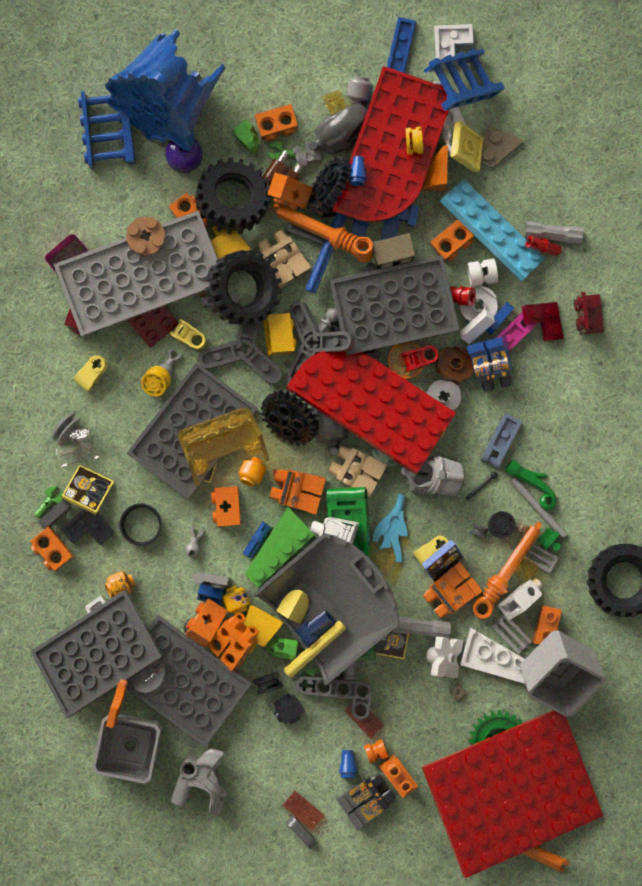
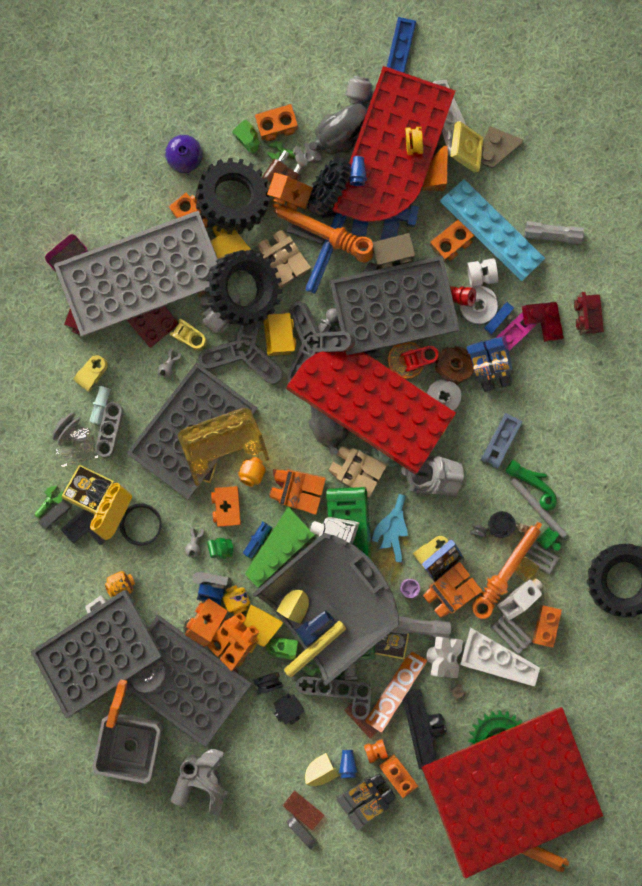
(55, 545): orange brick -> none
(99, 405): none -> light aqua axle
(108, 420): none -> light grey beam
(111, 511): none -> yellow beam
(124, 135): blue fence -> none
(147, 225): medium nougat plate -> none
(156, 380): yellow wheel -> none
(161, 94): blue piece -> none
(213, 321): none -> light grey head
(220, 548): none -> green piece
(289, 417): black gear -> none
(320, 771): none -> light yellow brick
(333, 99): clear yellow tile -> none
(395, 691): none -> orange sticker
(411, 590): none -> lavender wheel
(422, 727): none -> black plate
(449, 36): white plate -> none
(465, 96): blue fence -> none
(477, 326): white piece -> none
(493, 475): black hinge -> none
(543, 246): red axle -> none
(562, 673): light grey plate -> none

